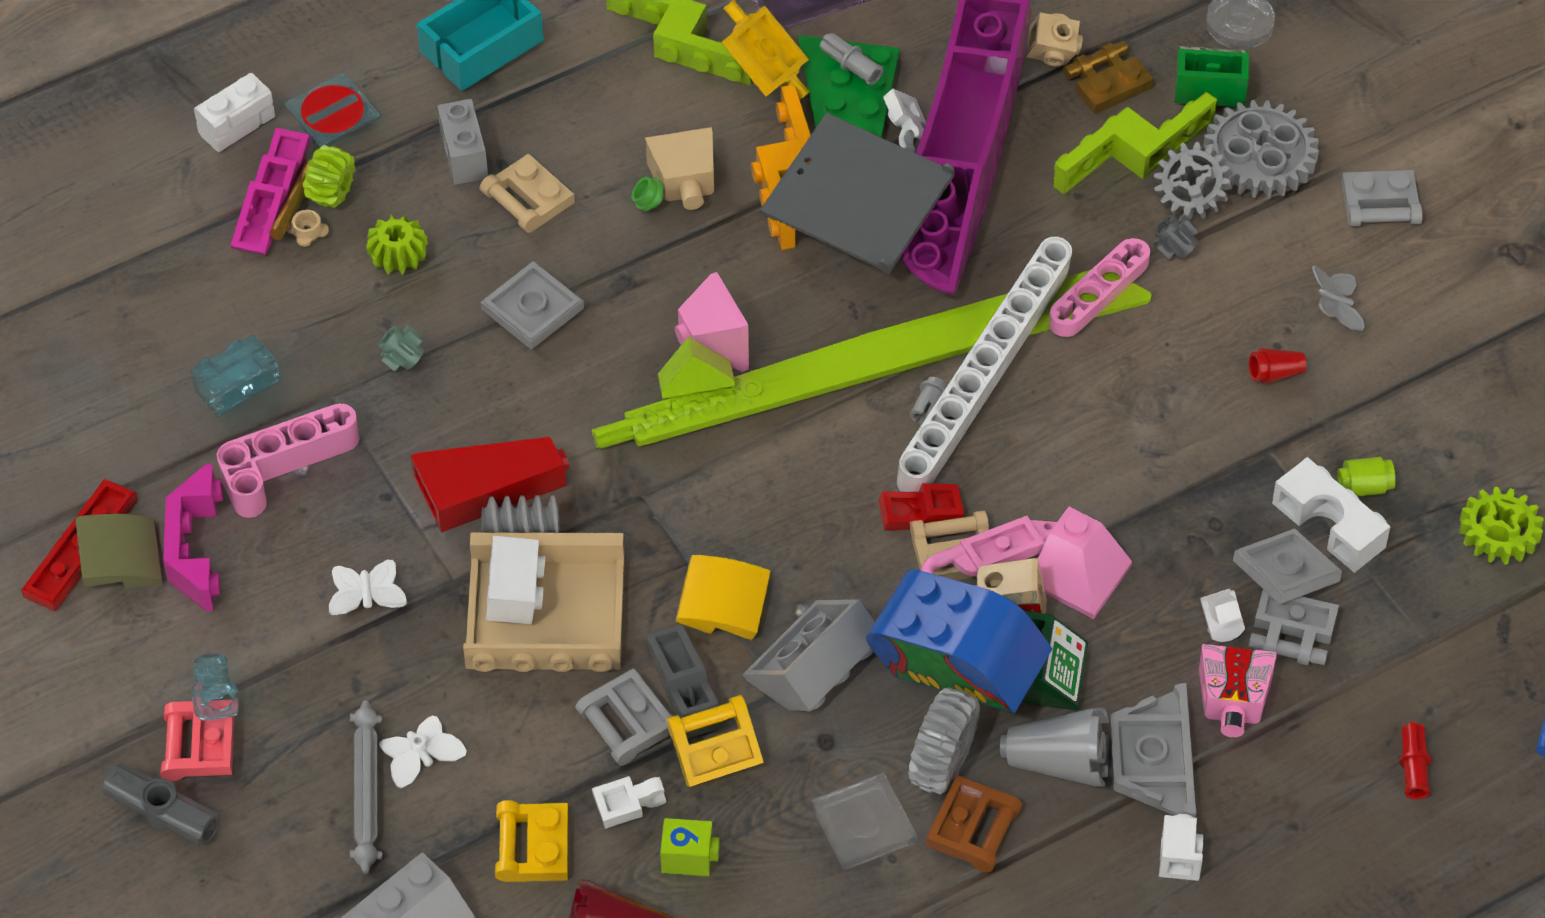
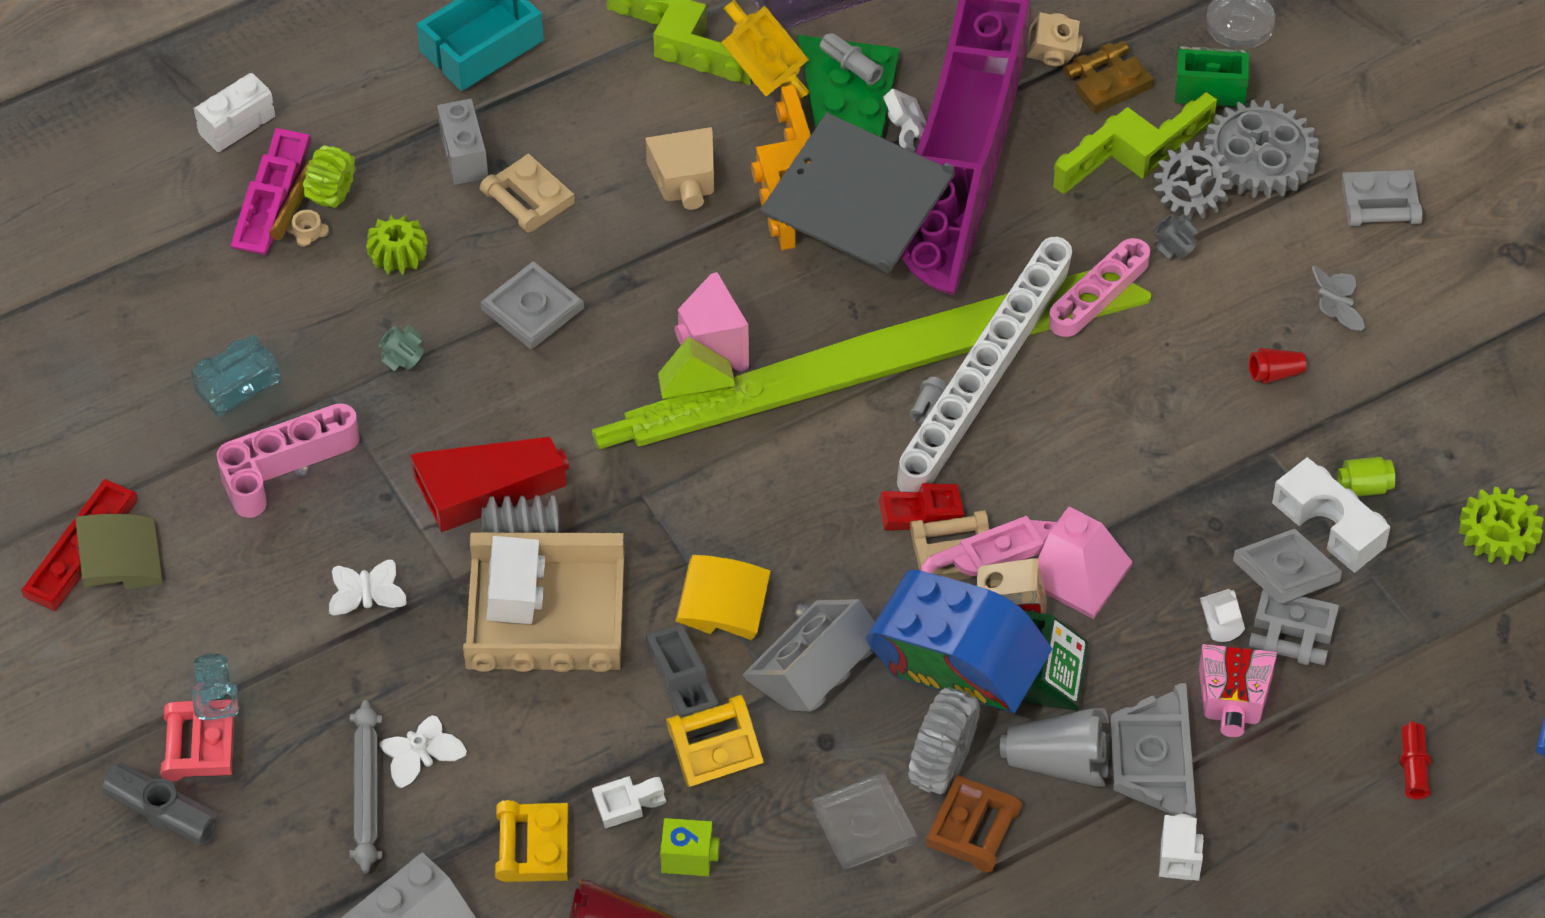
(191, 500): dark pink slope -> none
(332, 110): piece -> none
(635, 707): light grey plate -> none
(648, 193): bright green plate -> none

